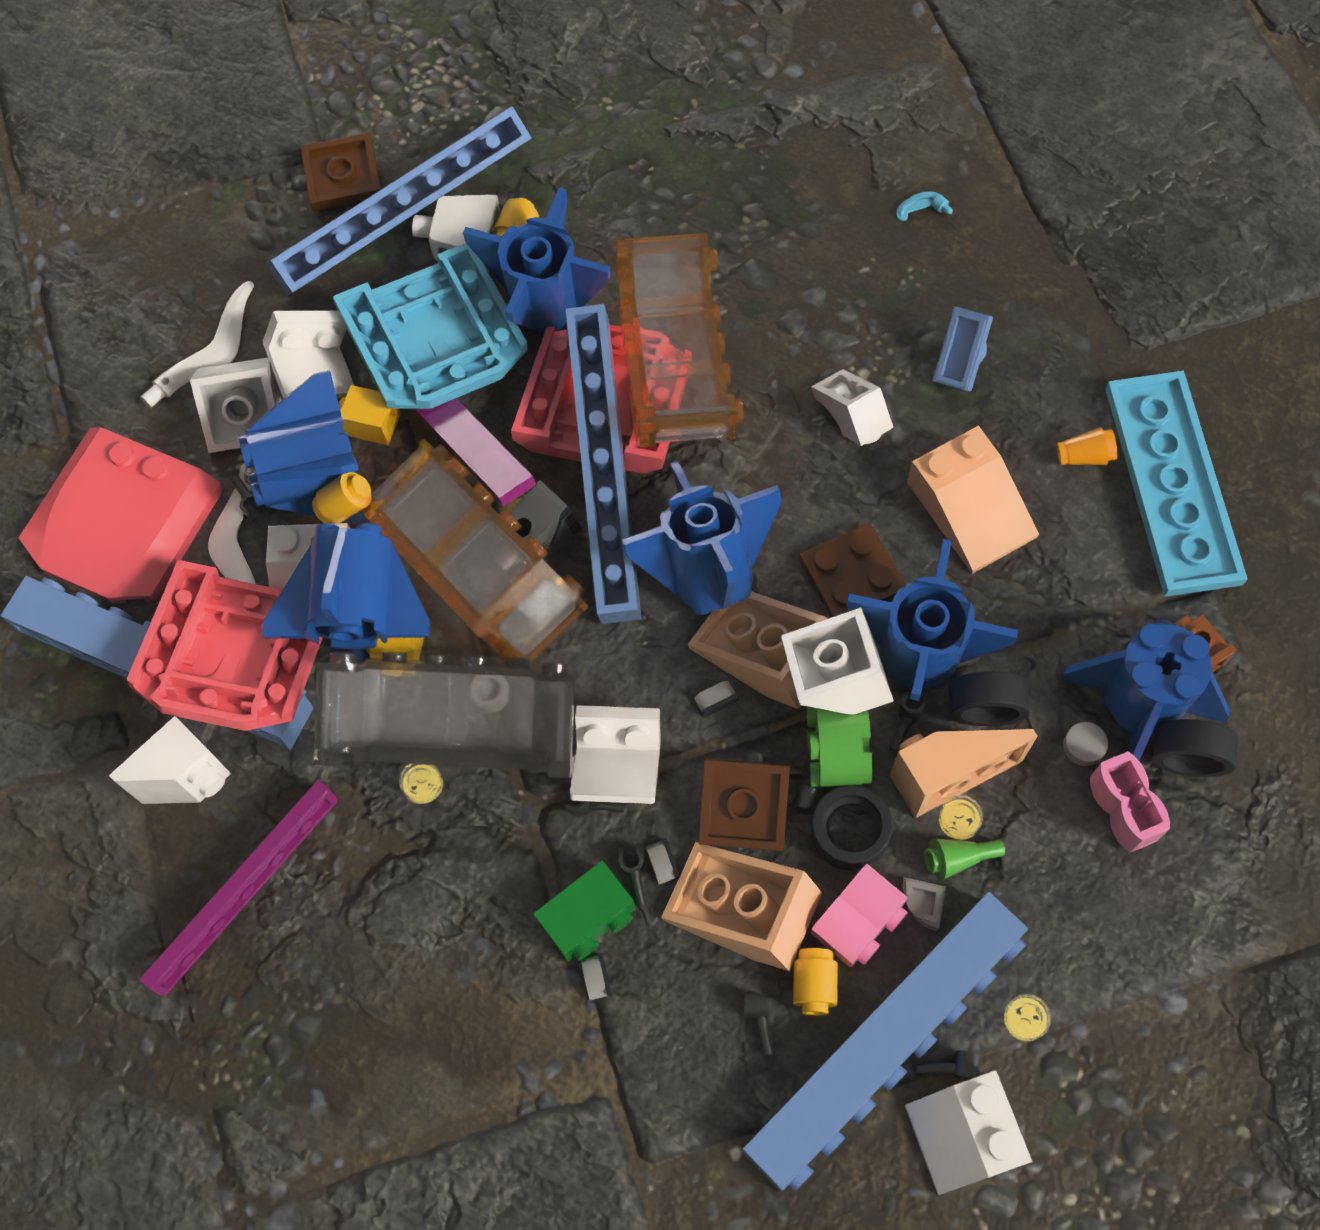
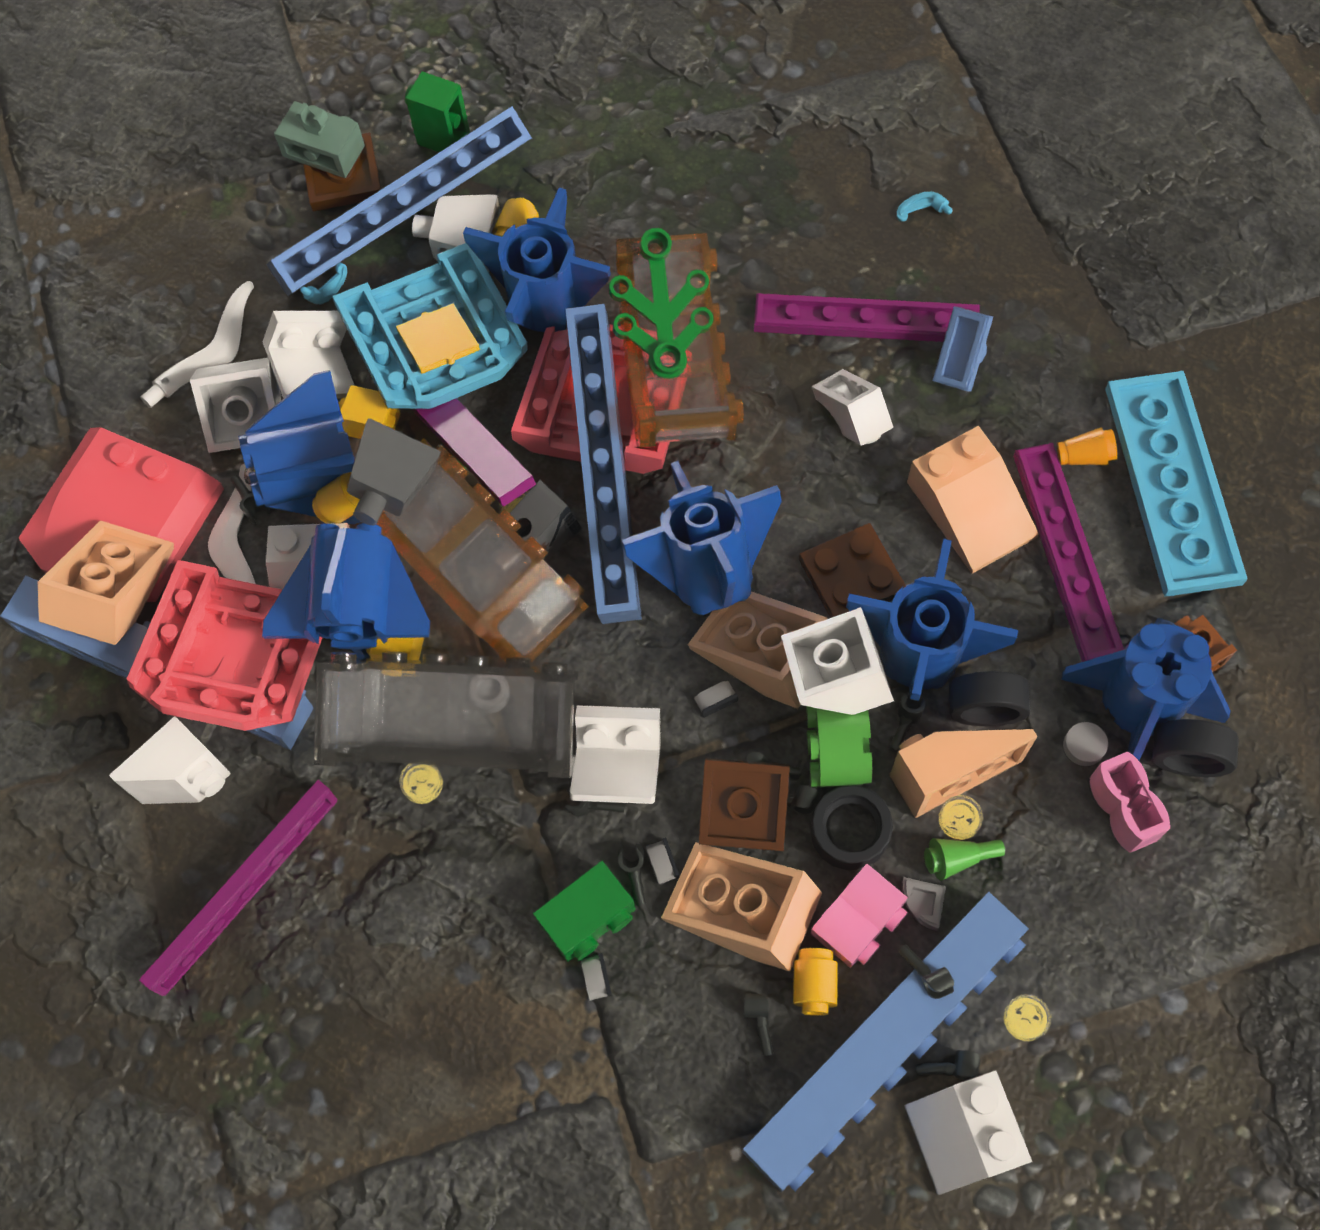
(103, 582): none -> light nougat slope
(319, 139): none -> sand green brick
(329, 289): none -> medium azure piece
(388, 471): none -> dark grey torso
(436, 112): none -> green brick
(437, 338): none -> yellow piece
(661, 311): none -> green plant
(854, 317): none -> magenta tile
(936, 983): none -> pearl dark grey hand
(1067, 552): none -> magenta tile

